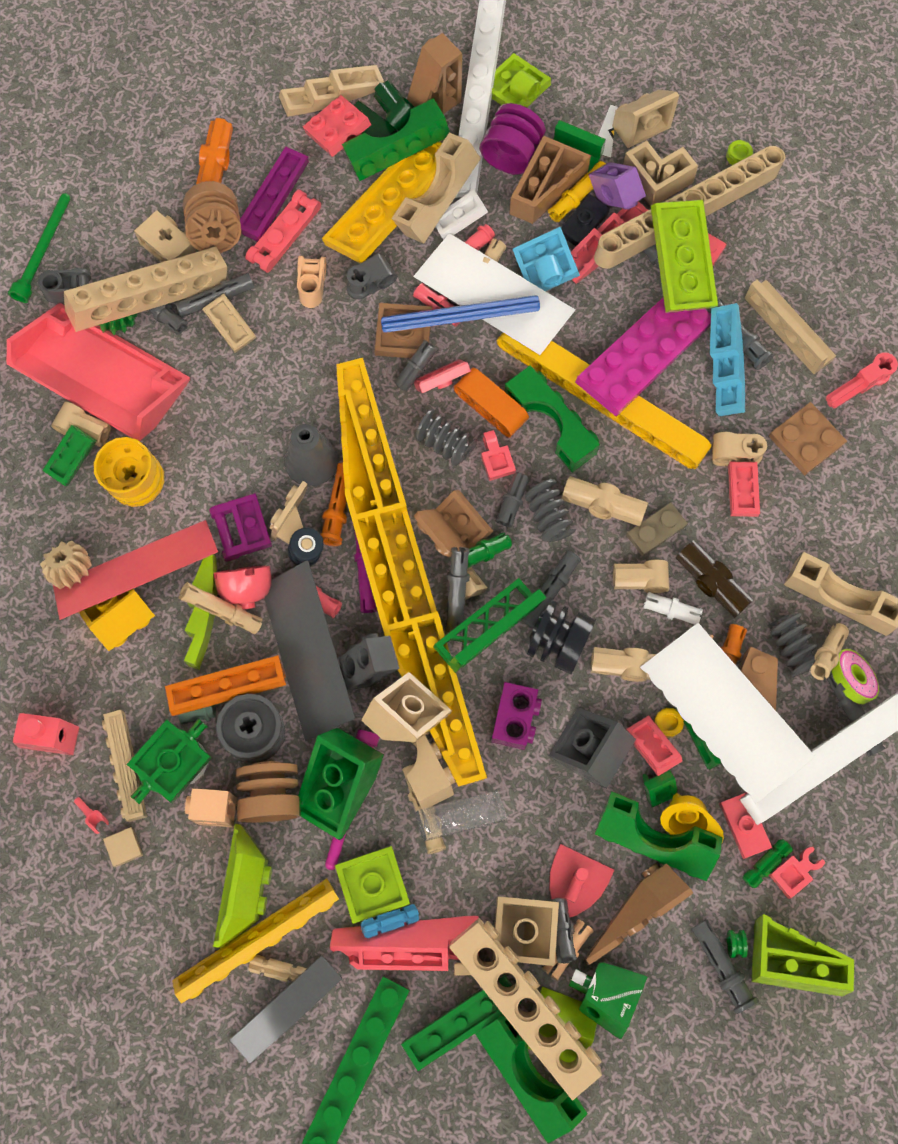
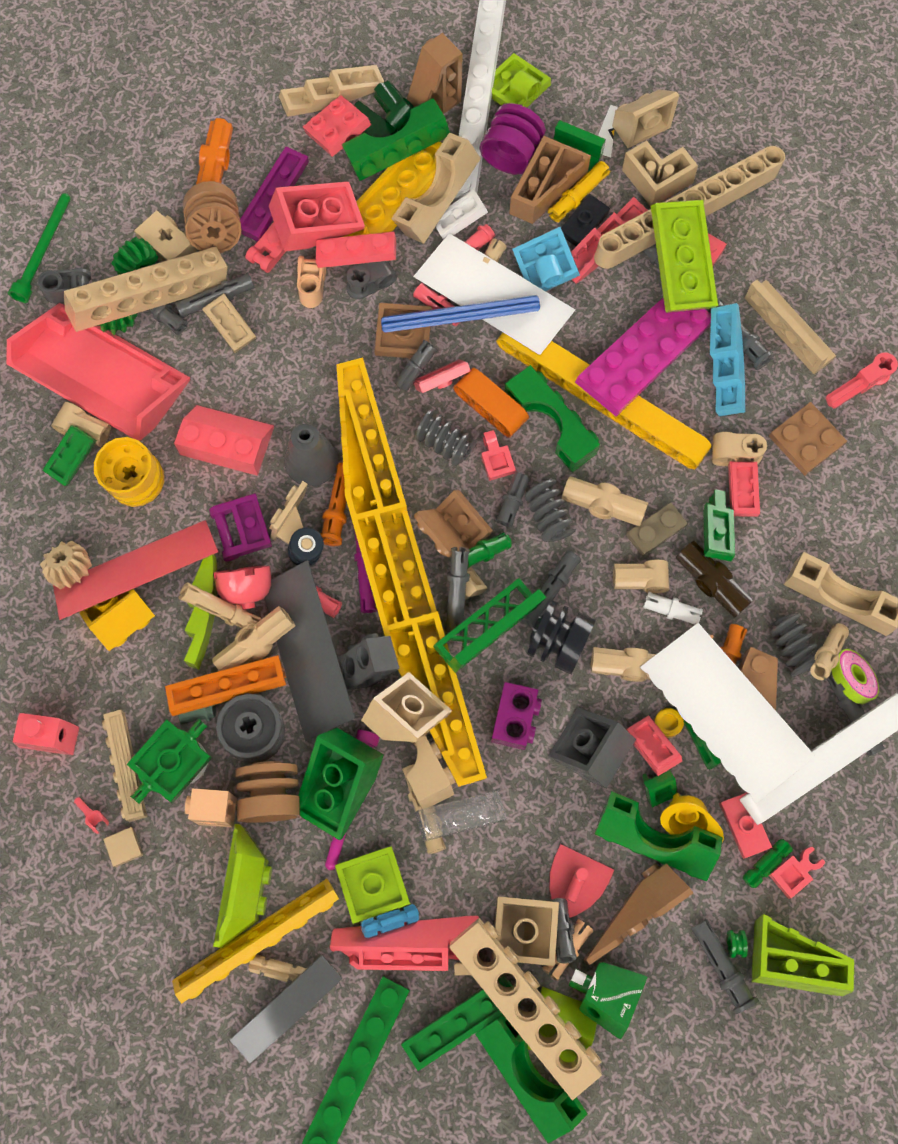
(134, 256): none -> green gear
(223, 439): none -> coral slope
(254, 641): none -> tan piece
(314, 214): none -> coral slope
(356, 249): none -> coral plate
(617, 185): medium lavender brick -> none
(718, 528): none -> hinge
(738, 151): lime tile -> none

